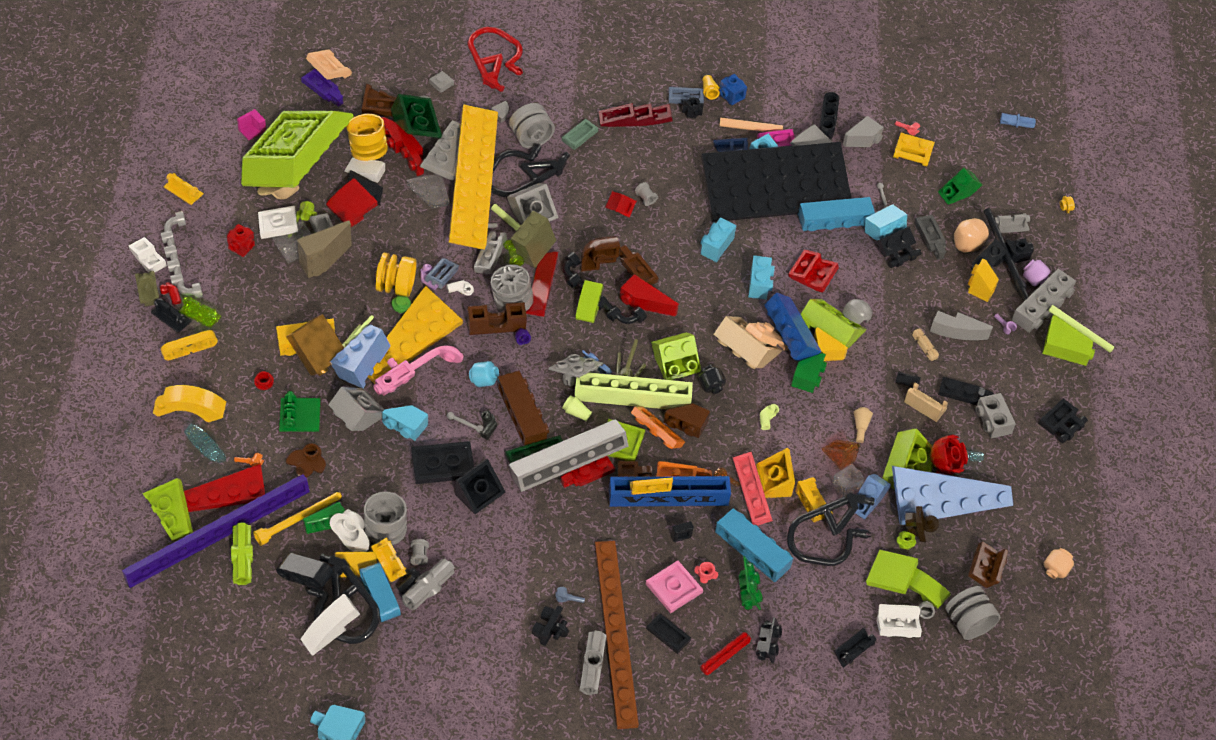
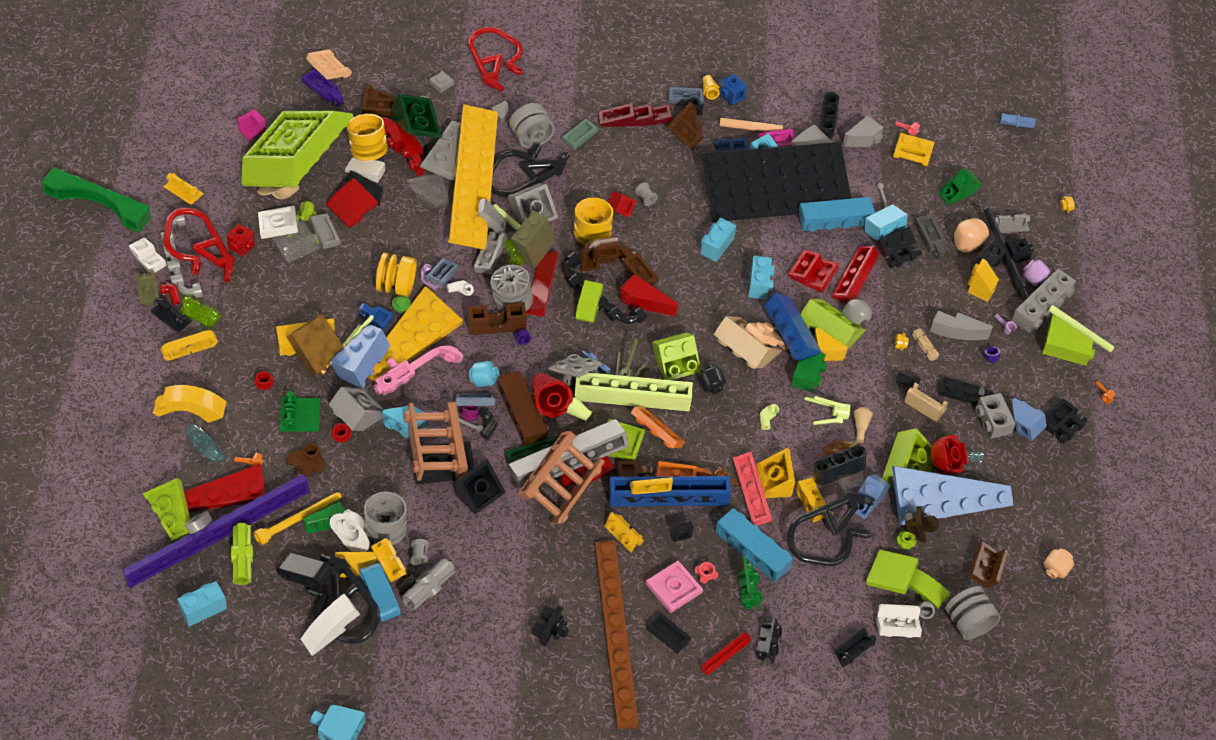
(66, 186): none -> green arch
(198, 522): none -> light grey beam
(202, 603): none -> medium azure brick
(225, 262): none -> red piece
(324, 248): dark tan slope -> none
(339, 428): none -> red plate
(381, 316): none -> blue plate
(452, 431): none -> nougat fence
(469, 413): none -> magenta plate
(475, 400): none -> sand blue tile
(492, 216): none -> light grey tile
(542, 474): none -> nougat fence
(551, 395): none -> red cone
(562, 596): sand blue hand -> none
(591, 672): light grey piece -> none
(592, 220): none -> yellow wheel
(620, 529): none -> yellow hinge
(687, 127): none -> reddish brown wing
(688, 418): reddish brown slope -> none
(839, 410): none -> yellowish green plant
(839, 465): none -> black beam
(856, 274): none -> red slope
(901, 341): none -> yellow plate
(992, 354): none -> dark purple hinge
(1028, 419): none -> medium blue slope
(1107, 395): none -> orange hand

